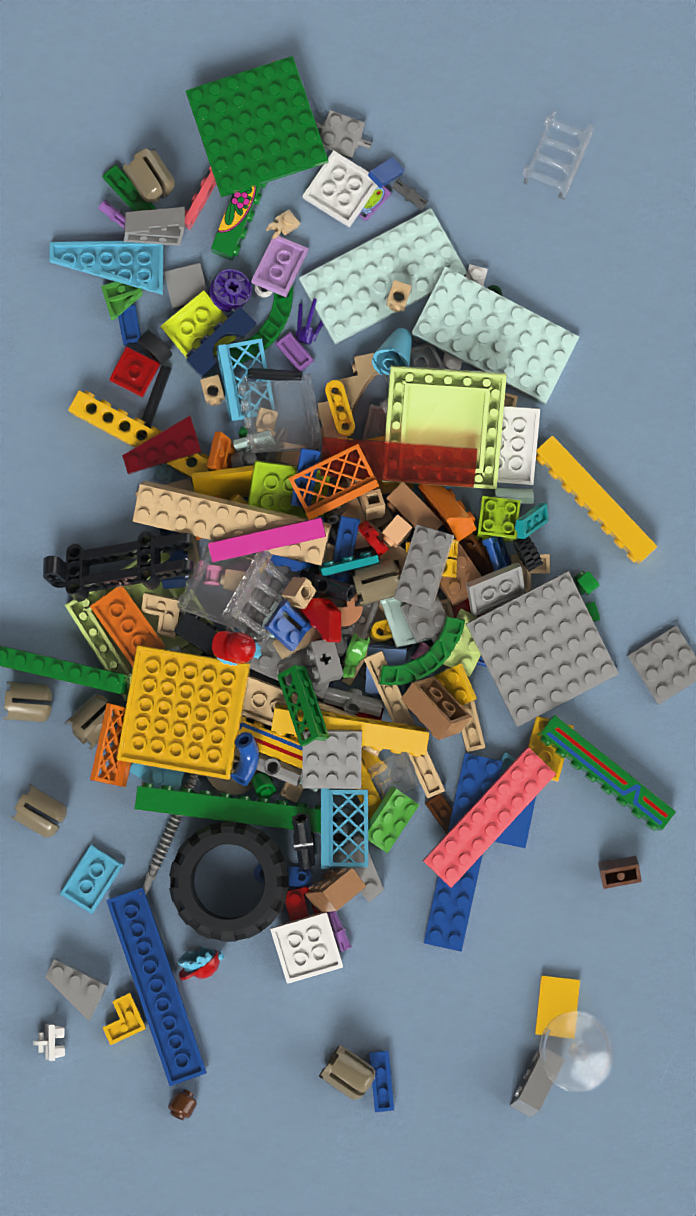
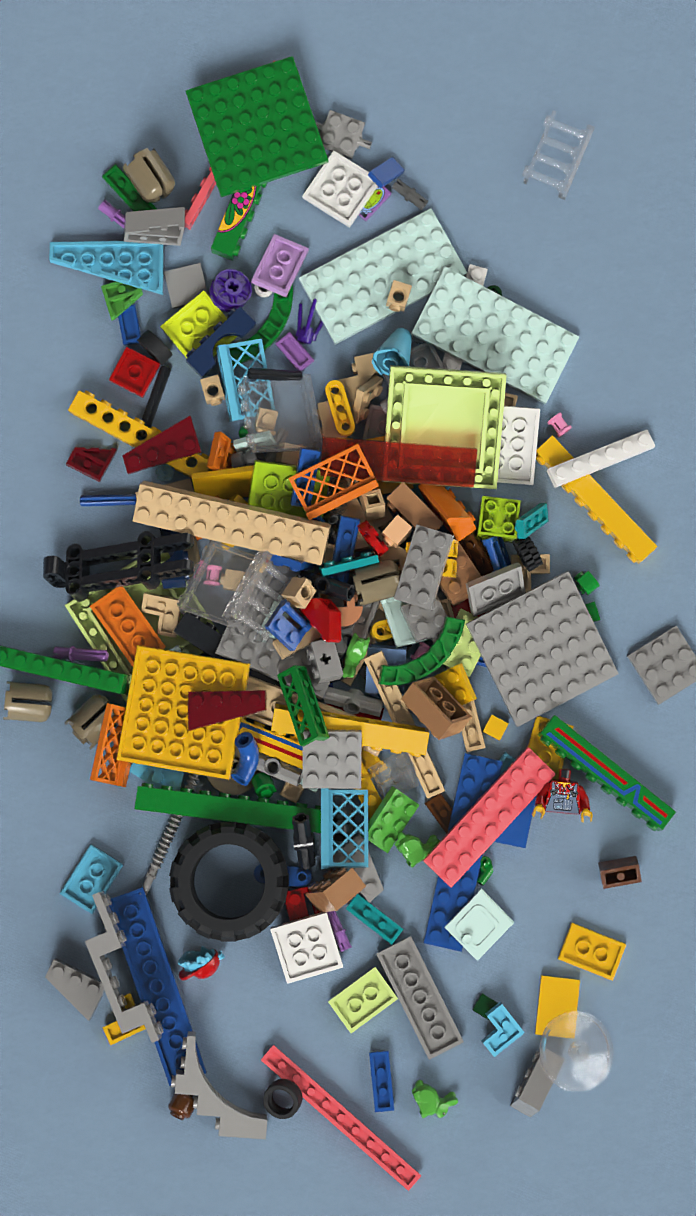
(36, 821): dark tan cylinder -> none
(51, 1050): white hips -> none
(80, 654): none -> medium lavender axle
(91, 461): none -> dark red wing
(107, 942): none -> light grey bracket
(108, 500): none -> blue axle
(221, 706): none -> dark red wing
(233, 1119): none -> light grey arch
(235, 647): red hair -> none
(267, 539): dark pink tile -> none
(277, 1111): none -> black tyre
(284, 223): tan plate -> none
(342, 1118): none -> coral plate
(348, 1073): dark tan cylinder -> none
(363, 1000): none -> yellowish green plate
(364, 396): none -> tan plate
(374, 919): none -> teal plate
(413, 849): none -> bright green animal
(419, 997): none -> light grey plate
(429, 1100): none -> bright green animal
(481, 923): none -> light aqua container
(483, 1005): none -> dark green tile
(486, 870): none -> green arm
(495, 727): none -> yellow tile
(506, 1030): none -> medium azure plate
(525, 495): light aqua tile -> none
(559, 425): none -> bright pink bush
(563, 797): none -> torso
(592, 951): none -> yellow tile
(600, 458): none -> white plate

